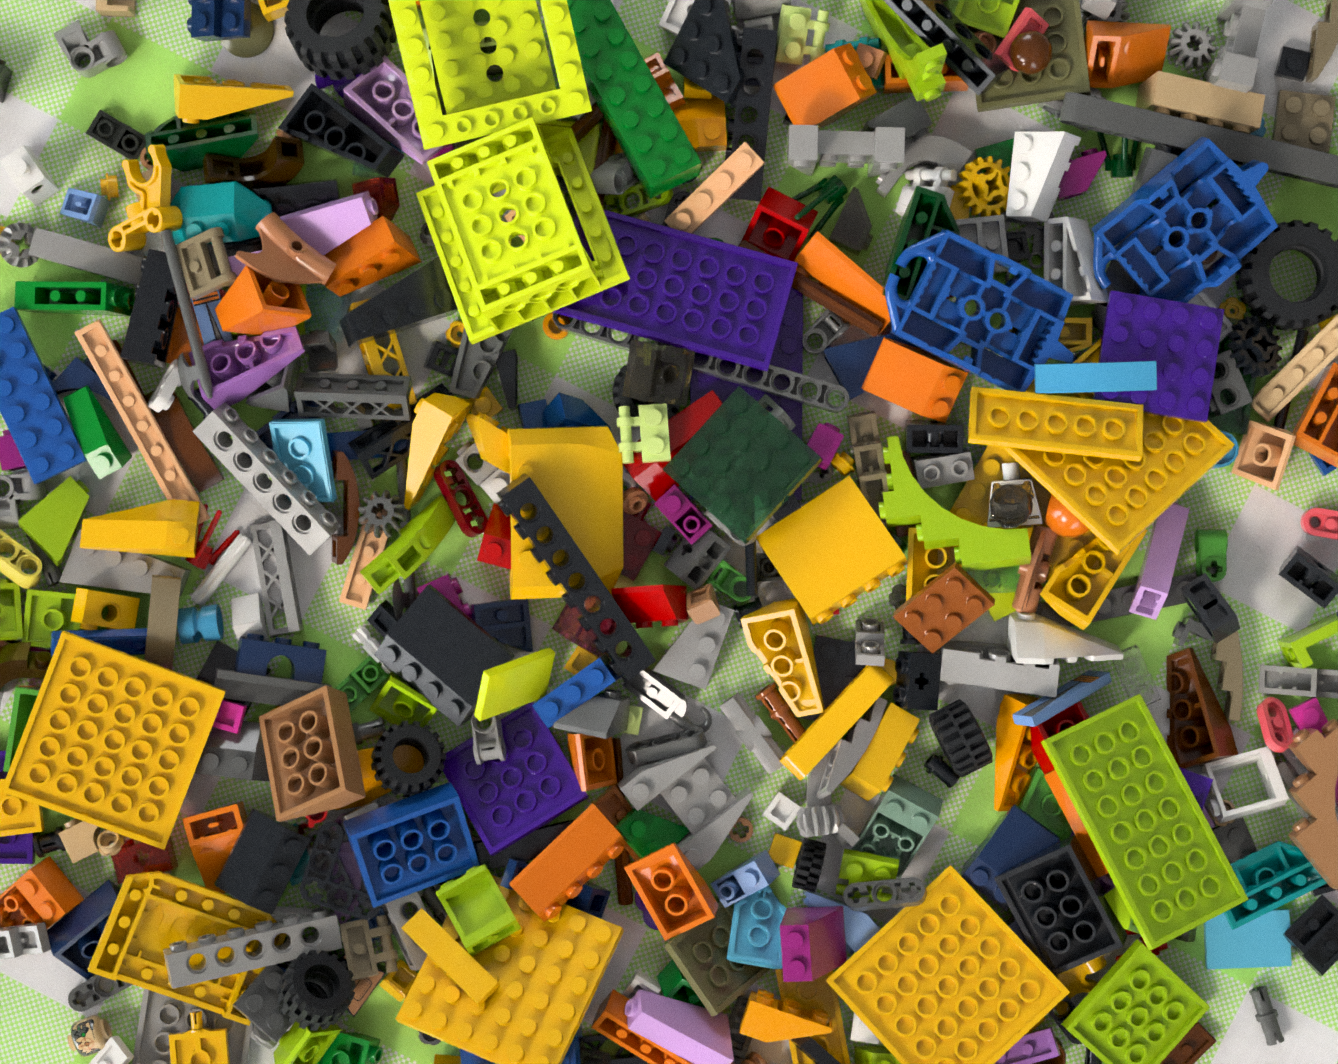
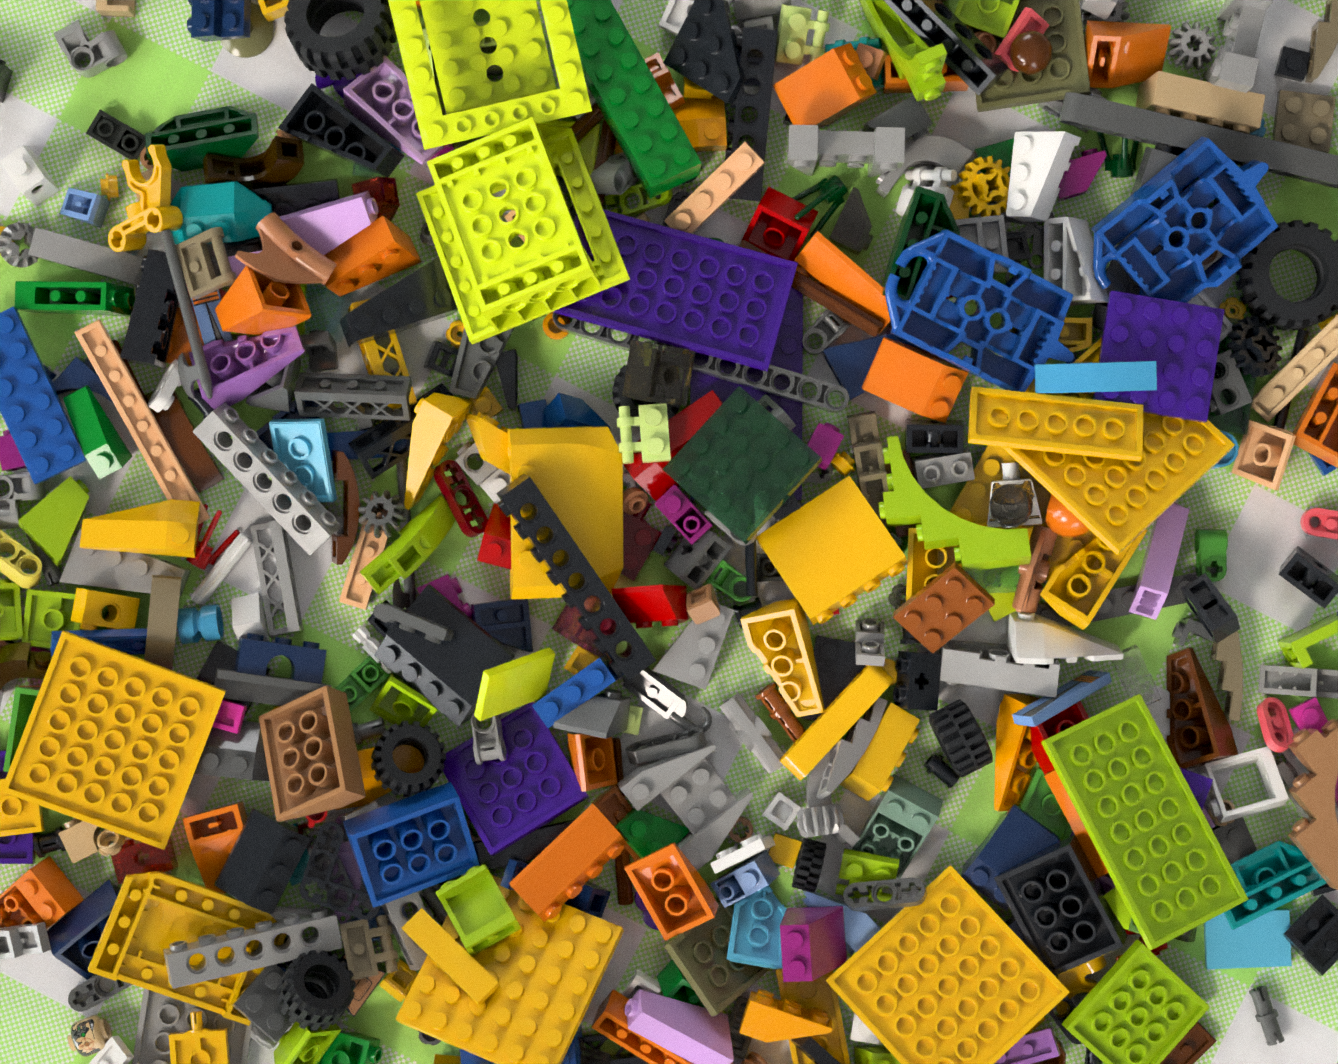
(205, 98): yellow wedge -> none
(411, 622): none -> dark grey hinge
(750, 848): none -> white plate

